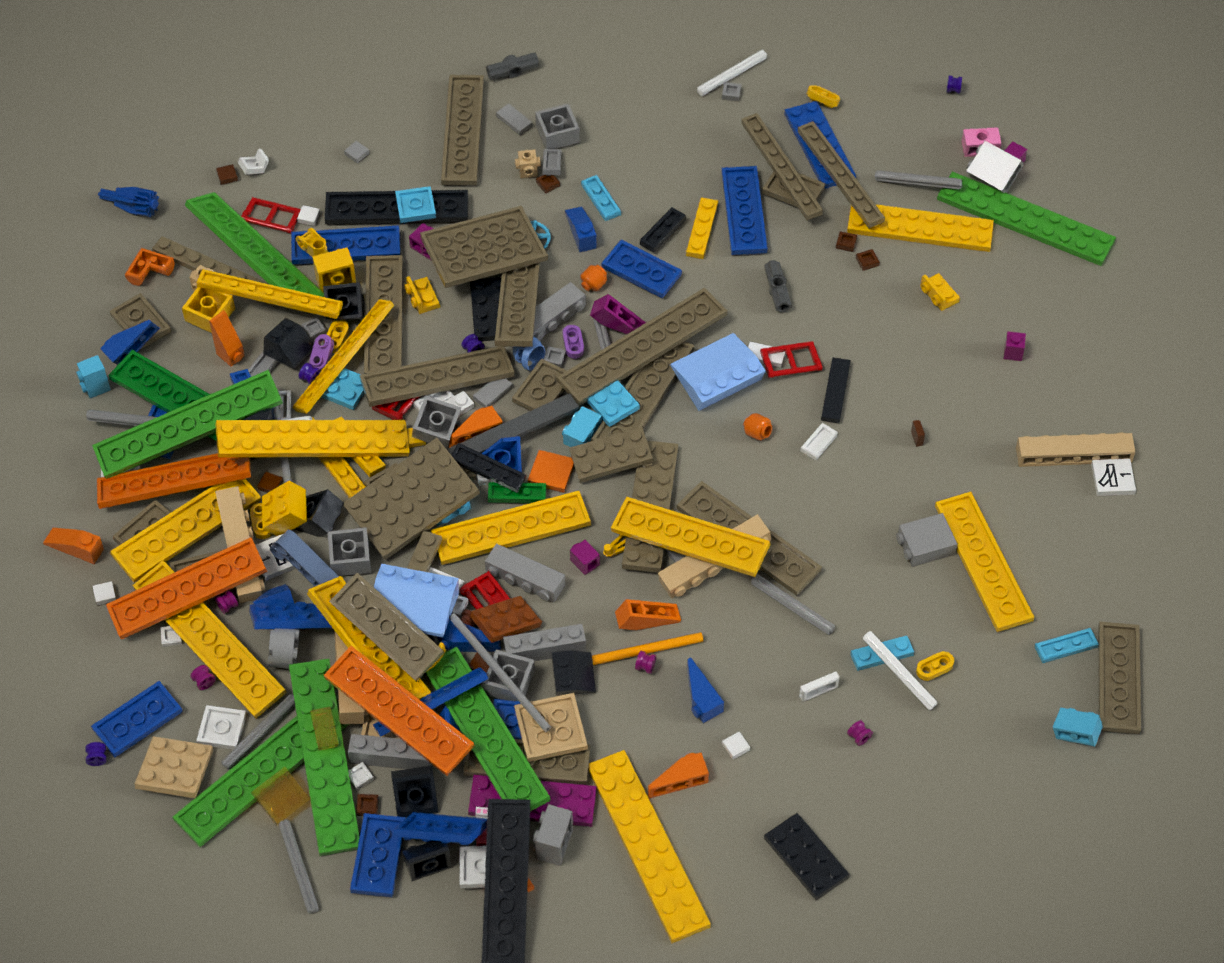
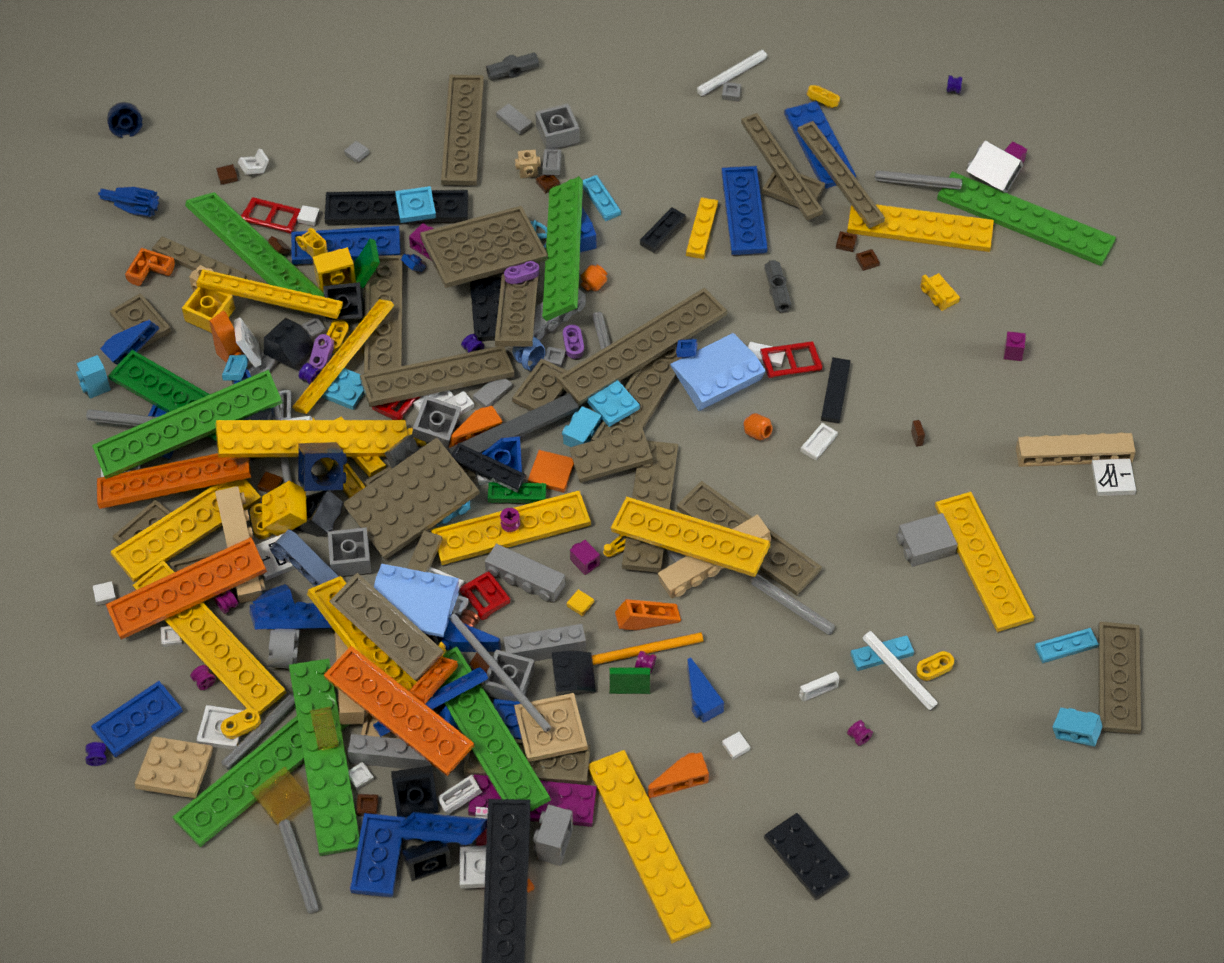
(75, 543): orange slope -> none
(124, 119): none -> dark blue cylinder
(235, 367): none -> medium azure tile
(240, 723): none -> yellow plate
(247, 342): none -> white tile
(279, 245): none -> reddish brown tile
(310, 453): none -> dark blue brick
(366, 263): none -> green tile
(401, 450): none -> dark grey plate
(413, 262): none -> blue plate
(422, 294): yellow bracket -> none
(433, 678): none -> orange tile
(461, 797): none -> white tile
(505, 619): dark orange plate -> none
(507, 523): none -> magenta wheel
(521, 273): none -> medium lavender plate
(563, 249): none -> bright green plate
(580, 602): none -> yellow tile
(615, 315): magenta slope -> none
(629, 680): none -> green tile
(641, 268): blue plate -> none
(686, 348): none -> blue plate
(974, 137): bright pink brick -> none

